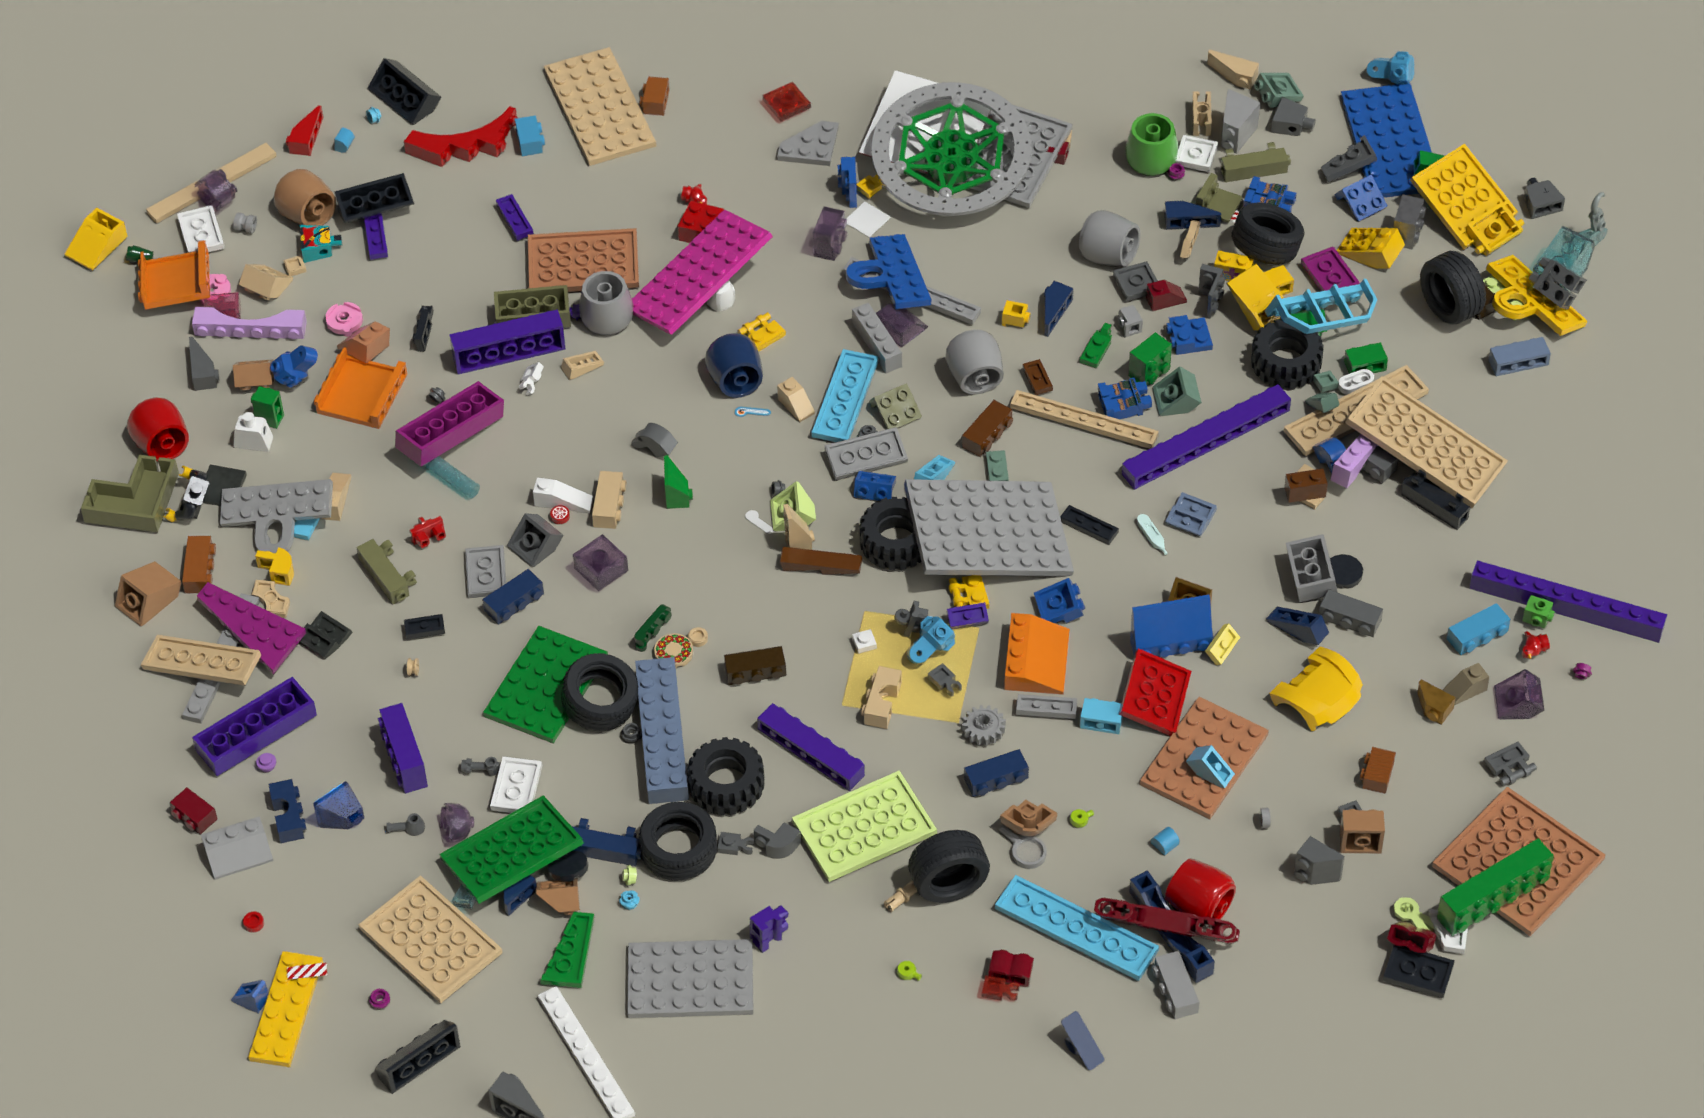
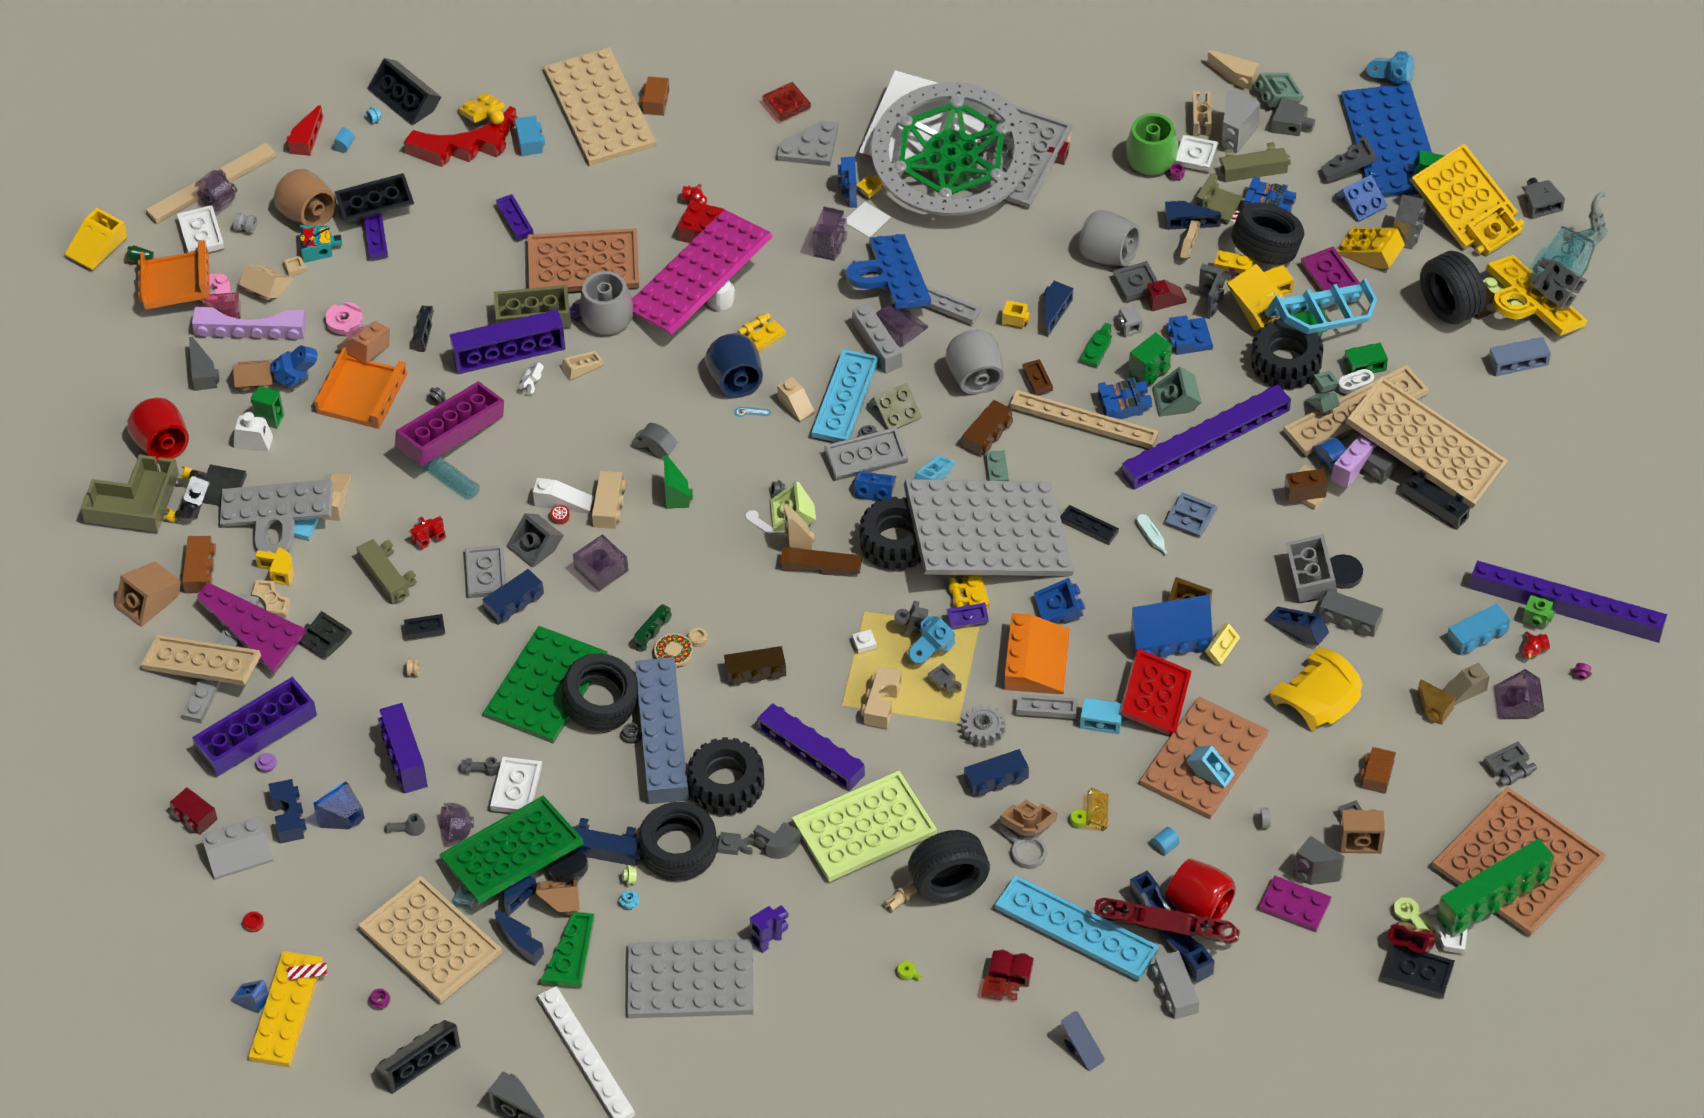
(483, 107): none -> yellow plate
(519, 938): none -> dark blue slope
(1097, 809): none -> clear yellow plate
(1295, 903): none -> magenta plate

